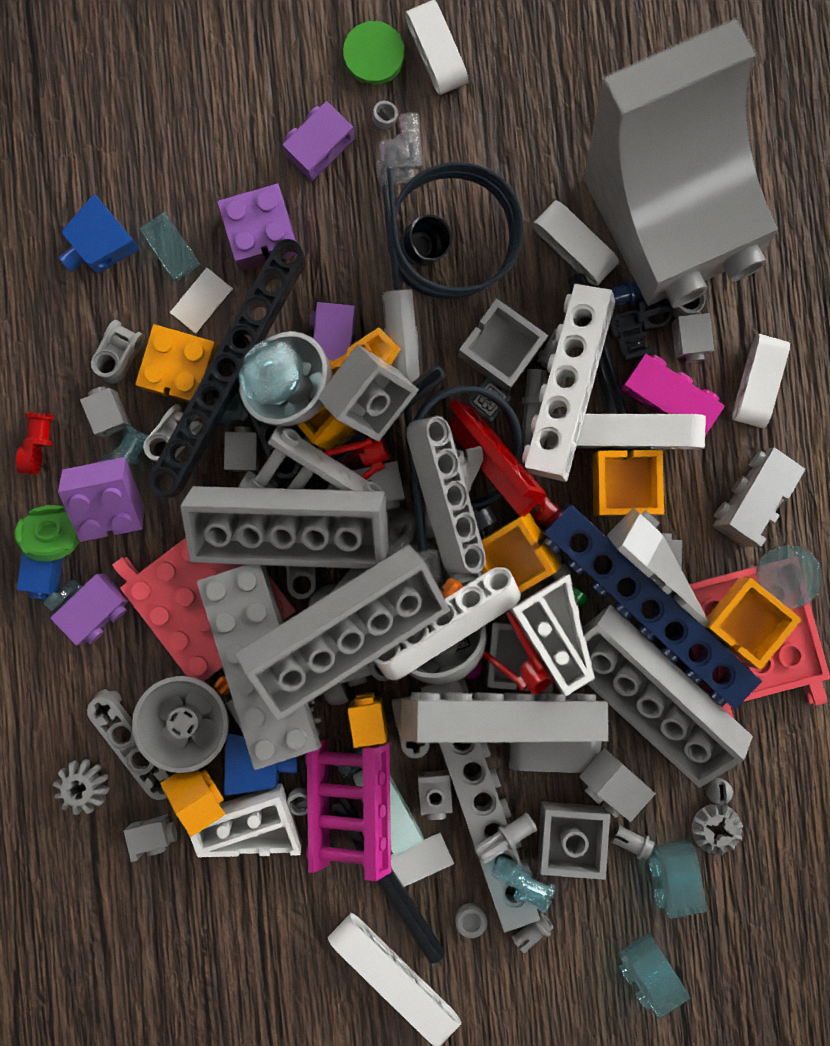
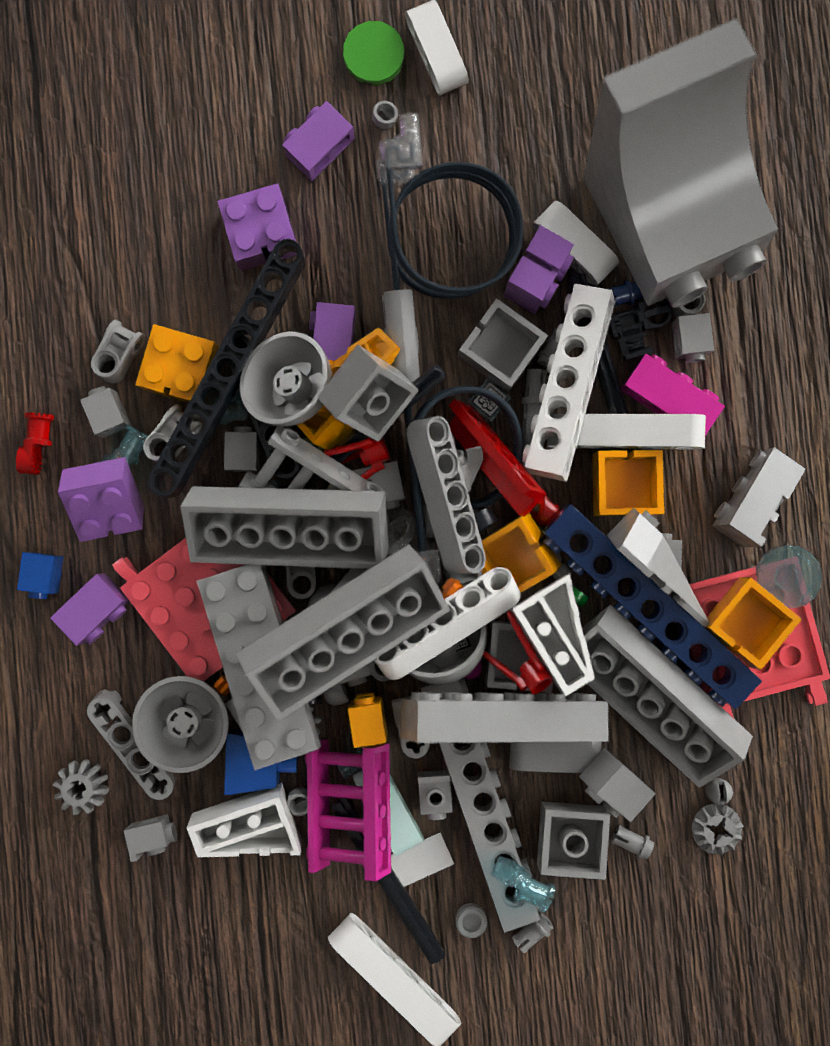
(46, 534): bright green tile -> none
(56, 601): clear light blue tile -> none
(96, 238): blue torso -> none
(170, 246): clear light blue tile -> none
(194, 799): light orange piece -> none
(201, 300): white sticker -> none
(271, 372): clear light blue tile -> none
(423, 230): black helmet -> none
(505, 838): light grey axle -> none
(535, 274): none -> medium lavender piece
(653, 975): clear light blue brick -> none
(678, 879): clear light blue brick -> none
(761, 381): white beam -> none

